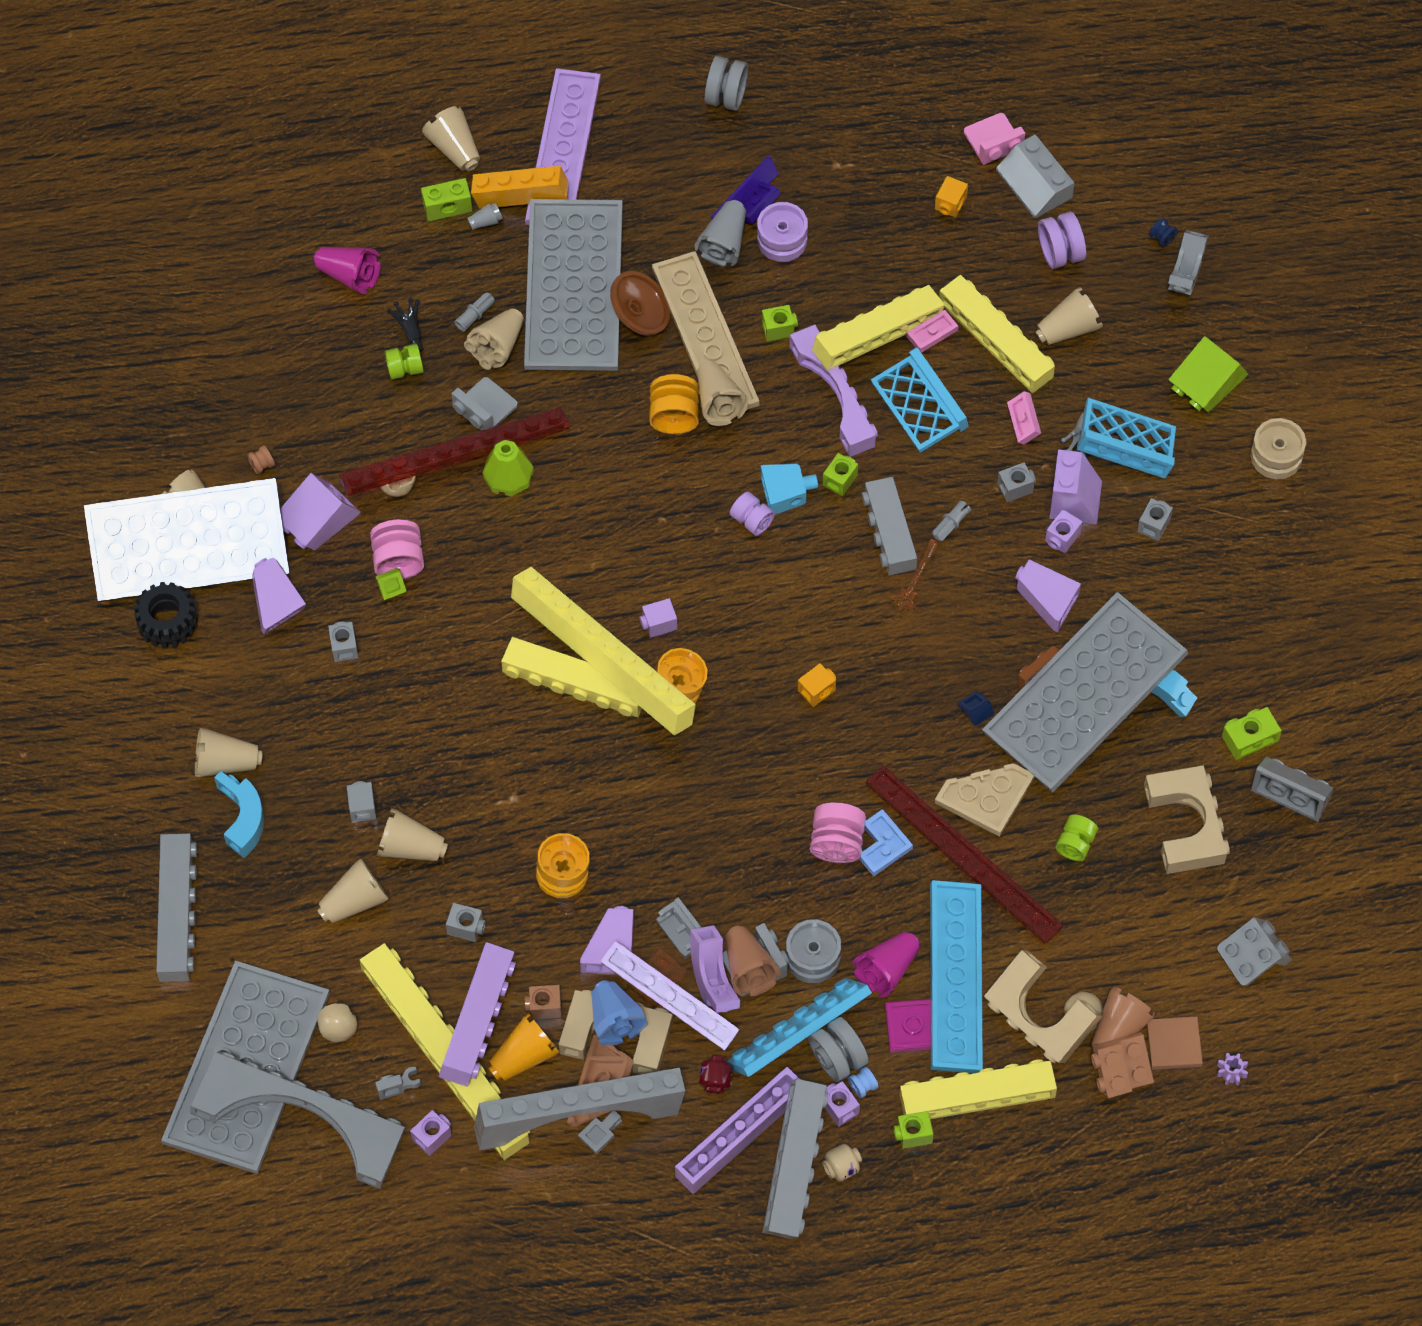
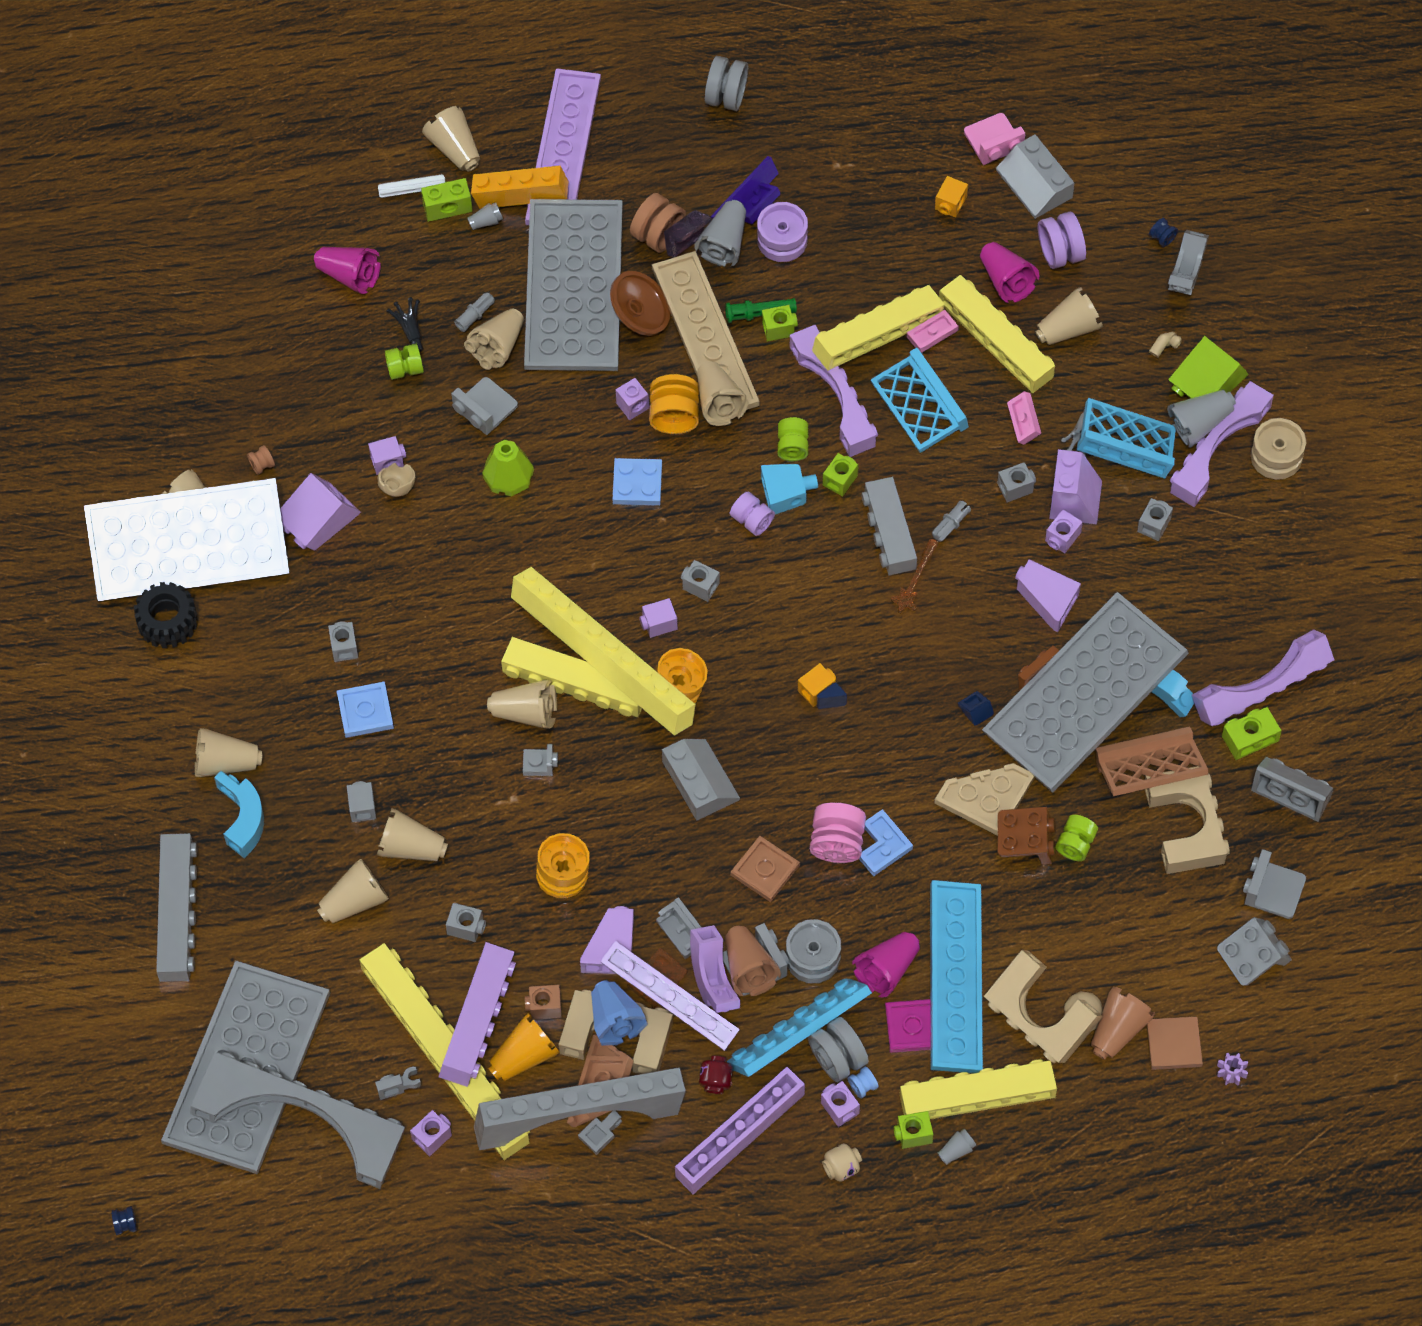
(124, 1220): none -> dark blue wheel
(274, 594): lavender slope -> none
(337, 1023): tan hair -> none
(365, 709): none -> light blue plate
(385, 453): none -> lavender brick
(390, 583): lime plate -> none
(397, 546): bright pink wheel -> none
(408, 186): none -> white axle
(452, 451): clear red plate -> none
(526, 704): none -> tan cone
(539, 762): none -> light grey bracket
(632, 399): none -> lavender brick
(637, 481): none -> light blue plate
(653, 219): none -> nougat wheel
(685, 232): none -> clear purple bracket
(699, 776): none -> light grey slope
(704, 588): none -> light grey brick
(749, 310): none -> green pin
(765, 868): none -> nougat tile
(793, 439): none -> lime wheel
(795, 1158): light grey brick -> none
(831, 697): none -> dark blue slope
(958, 1146): none -> light grey cone
(964, 854): clear red plate -> none
(1009, 273): none -> dark pink cone
(1026, 833): none -> dark orange bracket
(1122, 1065): nougat plate -> none
(1150, 751): none -> nougat fence
(1163, 341): none -> tan arm
(1193, 479): none -> lavender arch
(1200, 415): none -> light grey cone
(1273, 887): none -> light grey bracket
(1305, 655): none -> lavender arch

